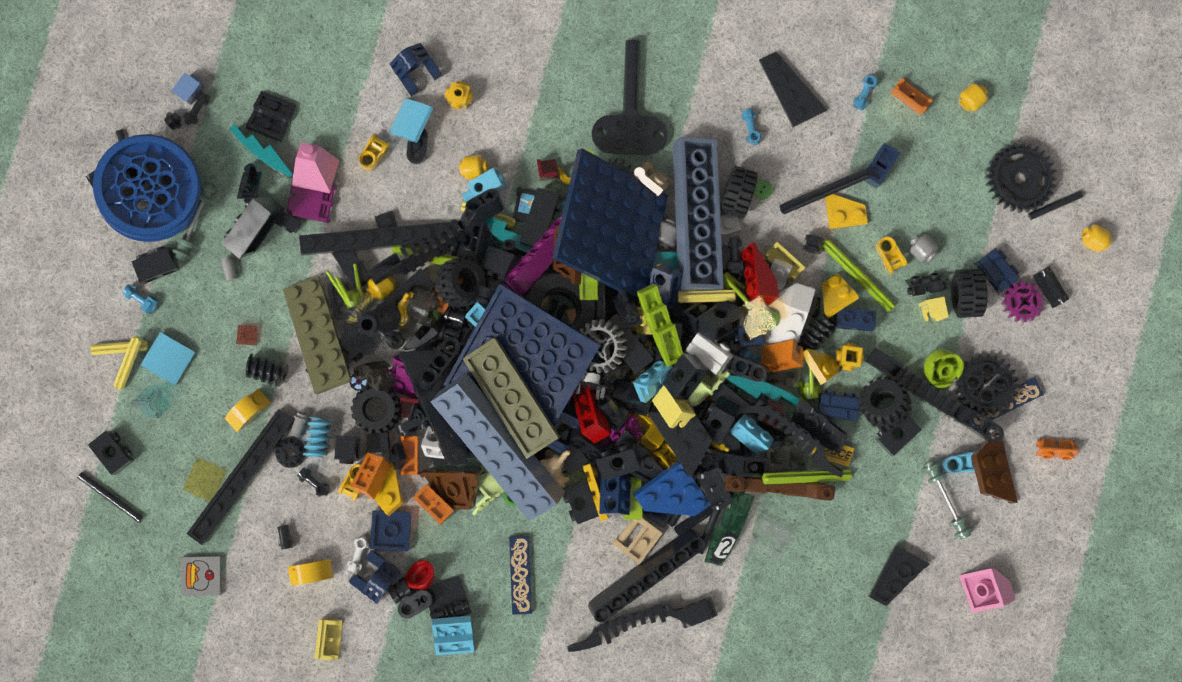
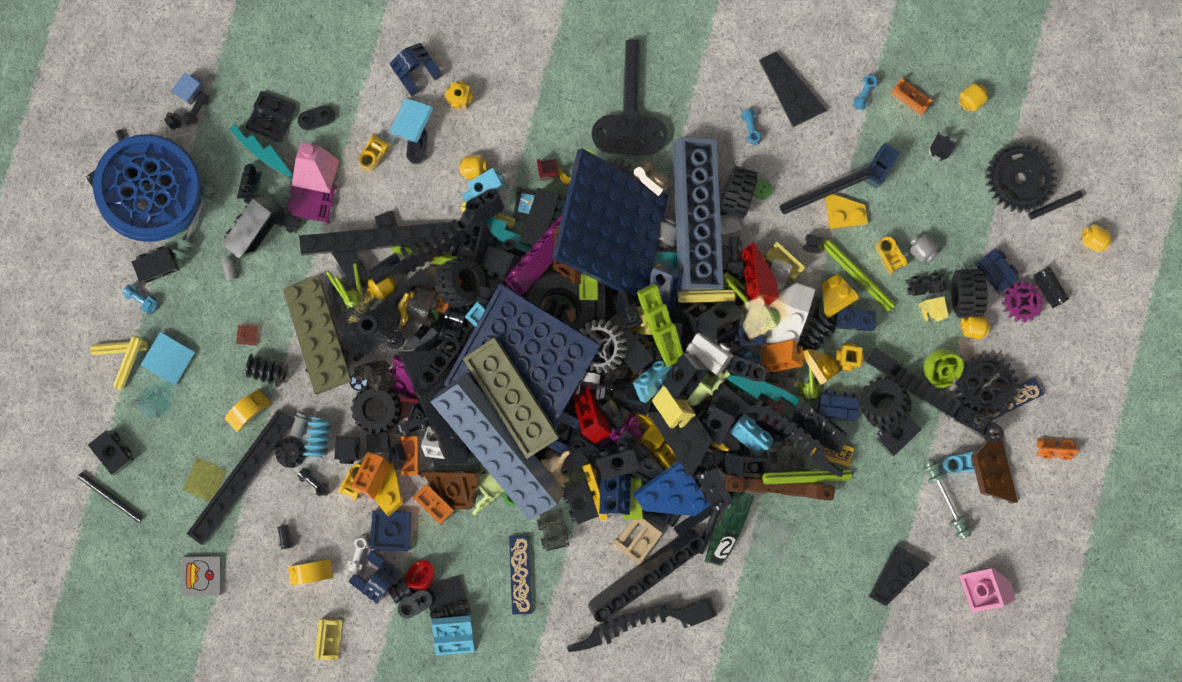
(316, 118): none -> black plate
(553, 529): none -> clear smoke cylinder
(942, 147): none -> black piece
(975, 327): none -> yellow head

